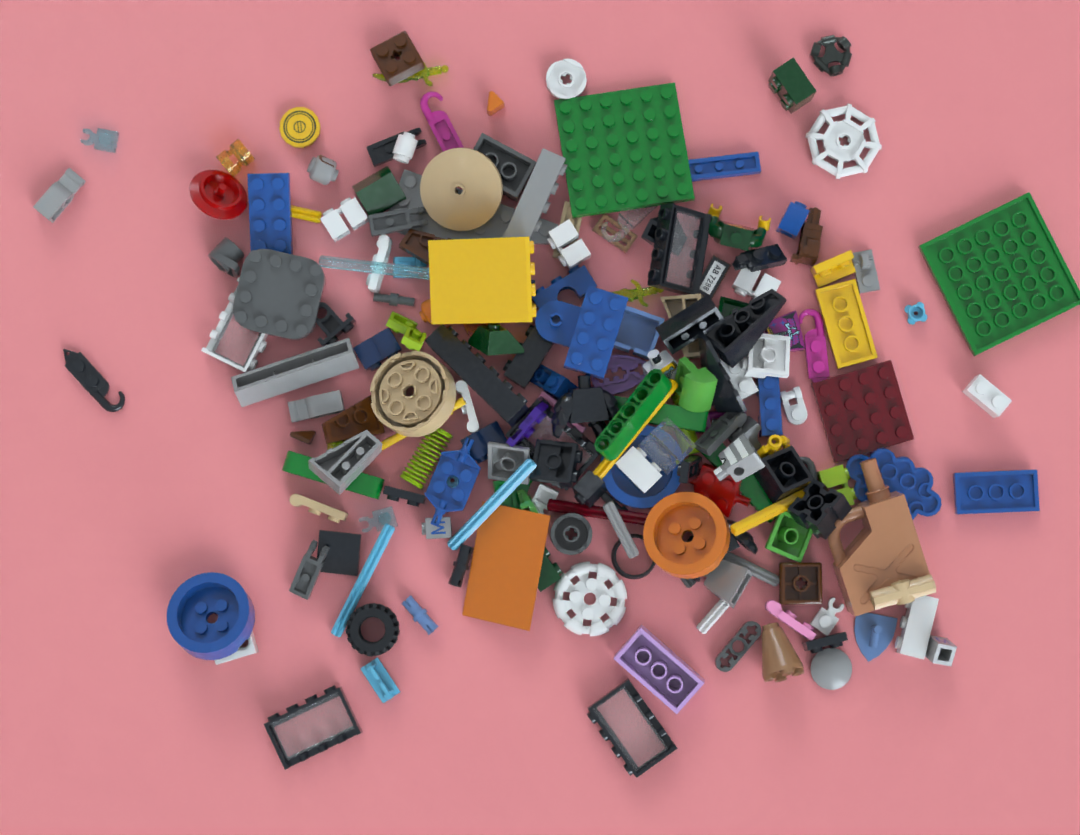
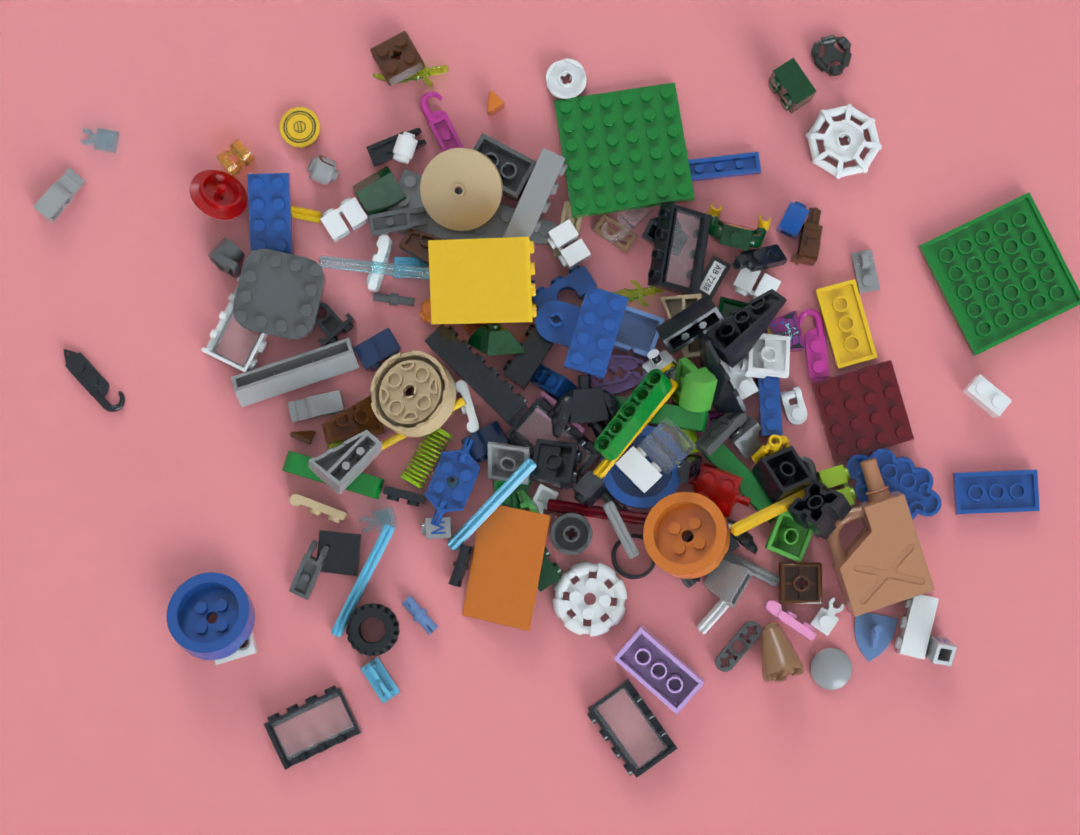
(412, 338): lime plate -> none
(526, 427): dark purple wing -> none
(739, 460): light grey torso -> none
(833, 269): yellow bracket -> none
(833, 640): black plate -> none
(902, 592): tan piece -> none
(919, 308): medium azure plate -> none

